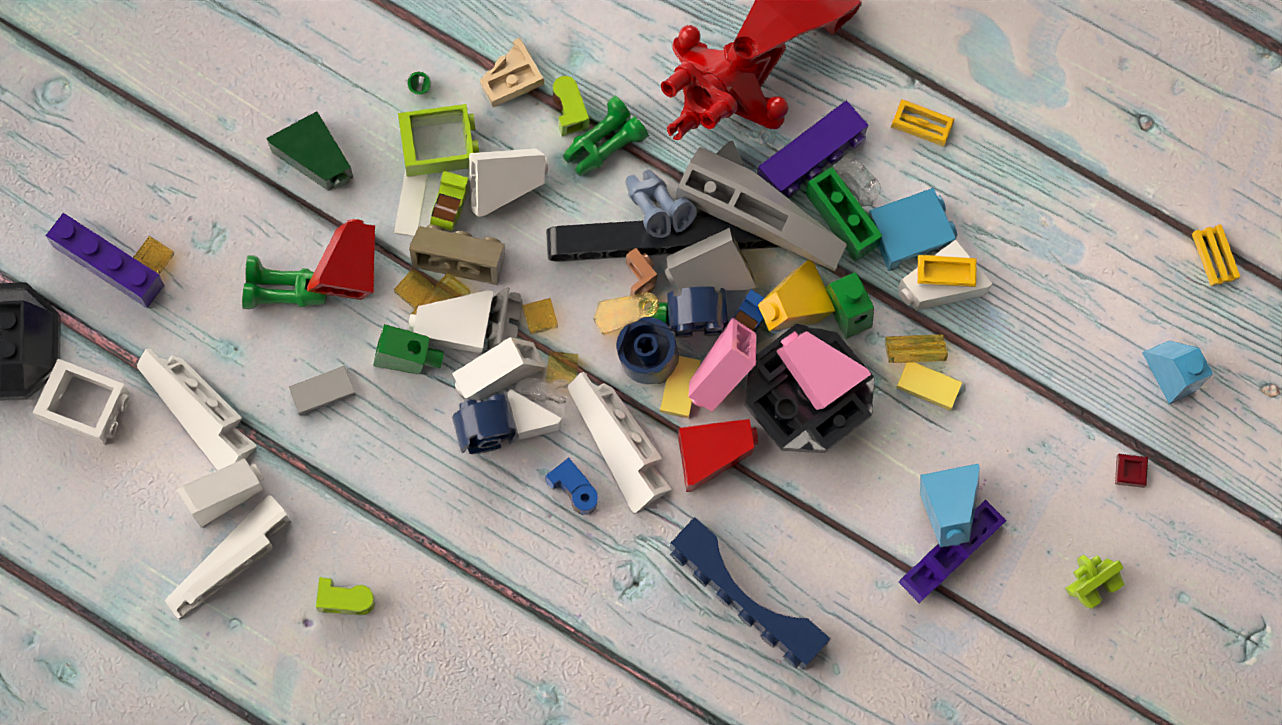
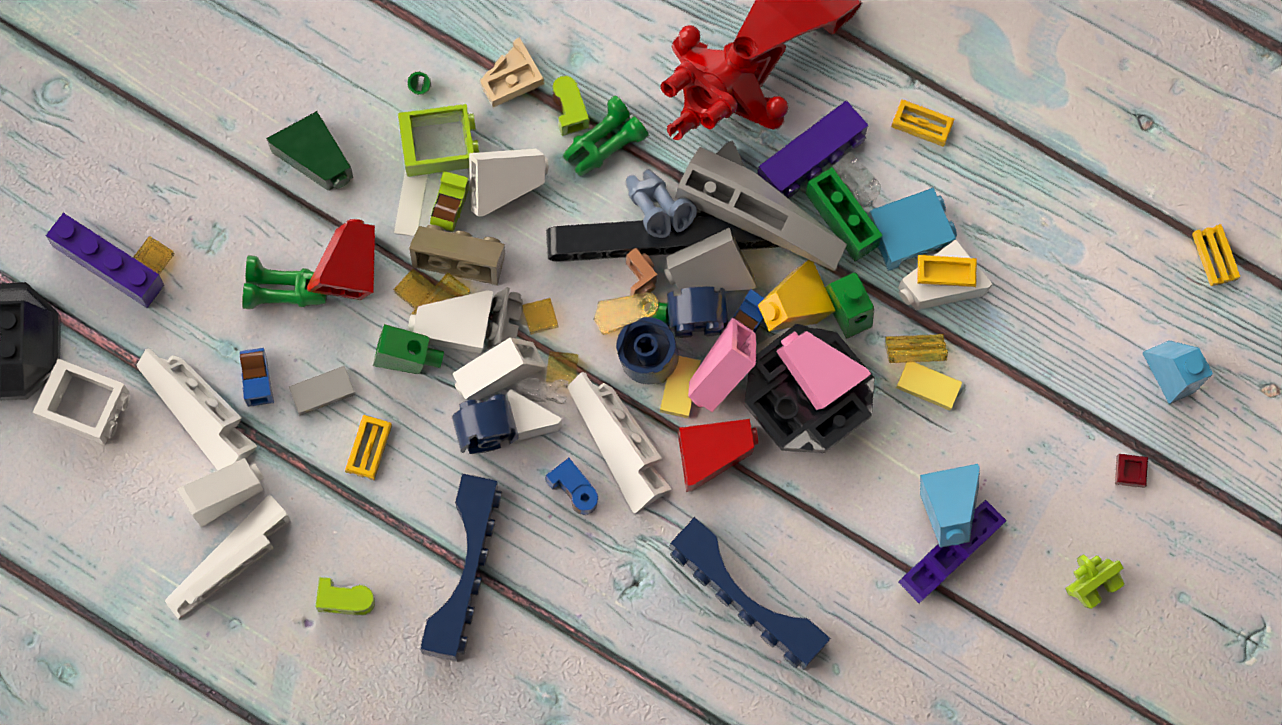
(255, 377): none -> leg
(361, 471): none -> yellow tile
(446, 627): none -> dark blue arch

